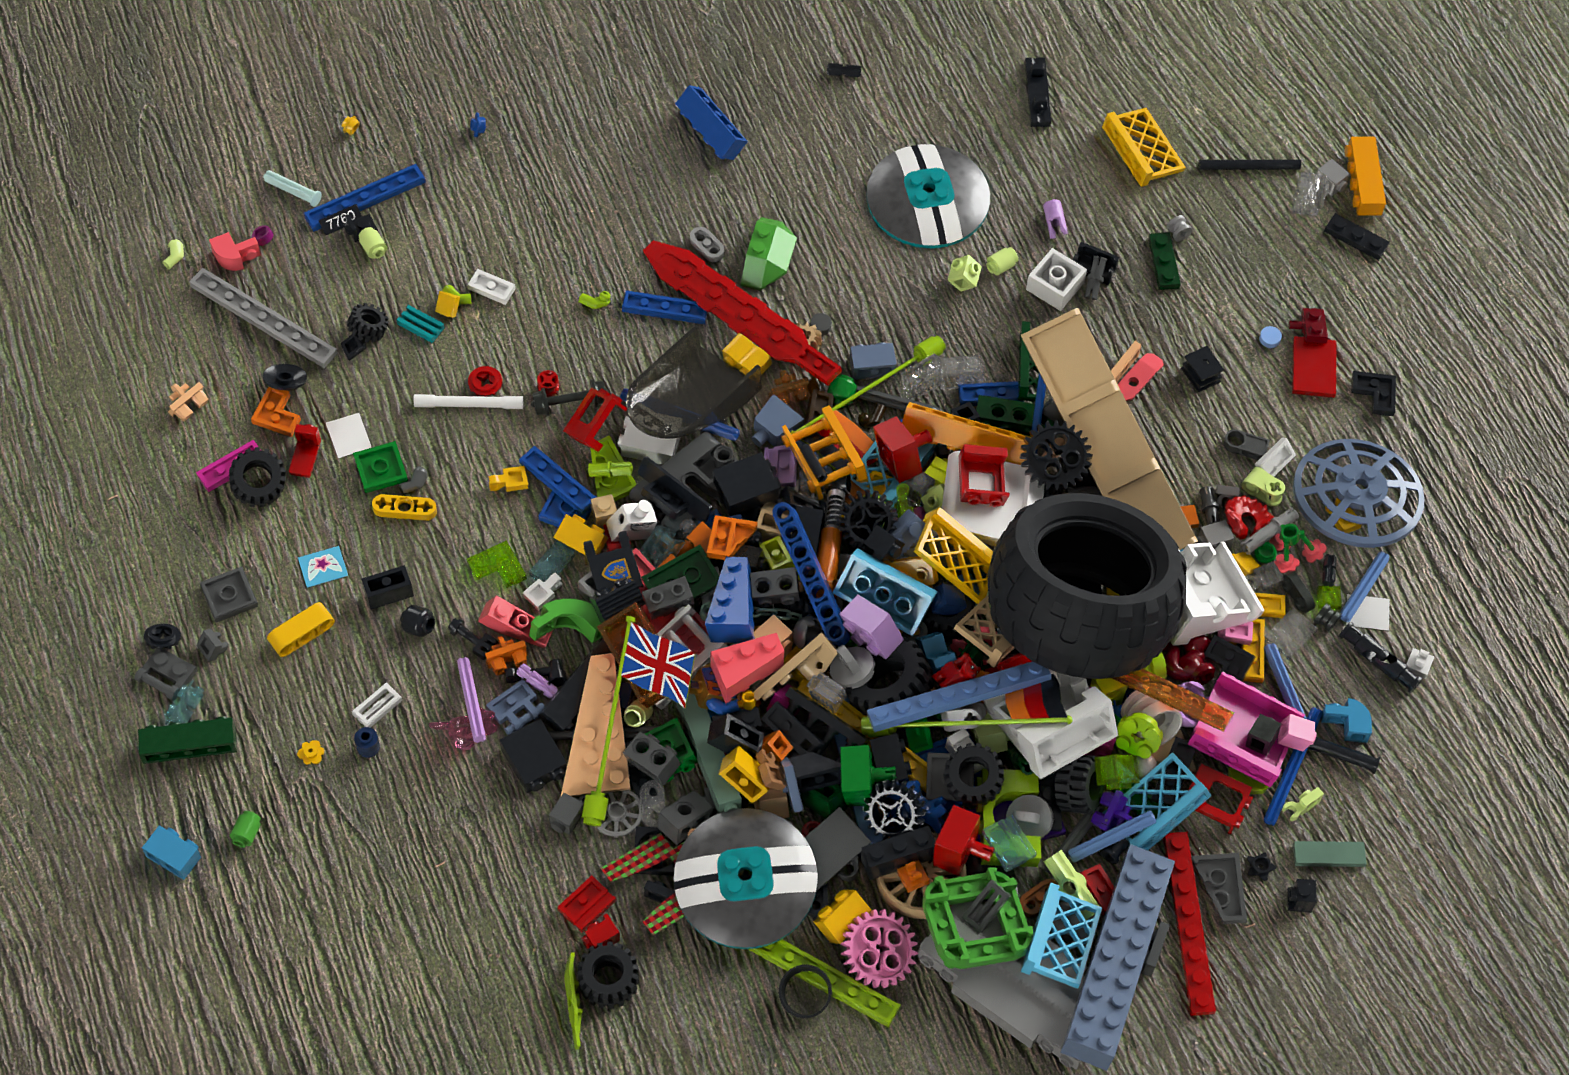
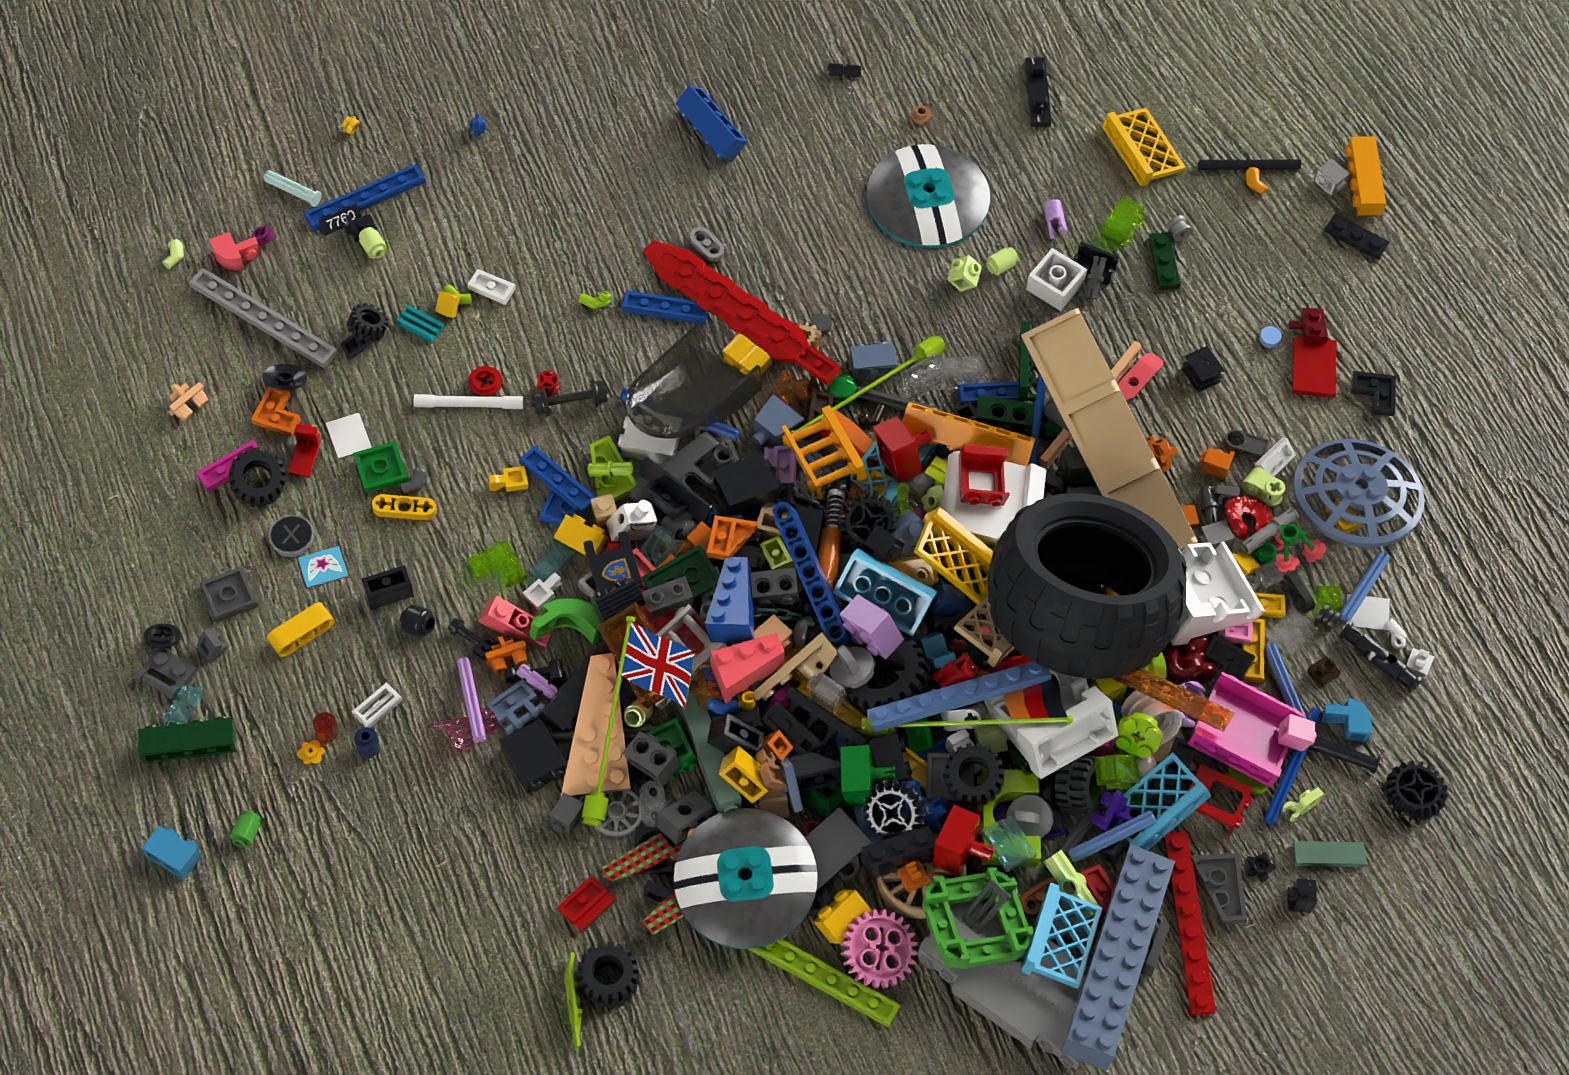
(291, 535): none -> black tile
(325, 727): none -> clear red brick
(584, 432): red window -> none
(601, 932): red brick -> none
(767, 254): bright green wedge -> none
(789, 974): black tyre -> none
(813, 463): black piece -> none
(922, 118): none -> medium nougat plate
(1074, 447): black gear -> none
(1123, 221): none -> clear neon green brick
(1162, 451): none -> orange hips
(1216, 462): none -> orange brick
(1253, 182): none -> light orange arm
(1263, 734): pearl dark grey brick -> none
(1310, 193): clear brick -> none
(1324, 671): none -> dark brown tile
(1329, 573): black piece -> none
(1398, 635): none -> white arm
(1422, 781): none -> black gear

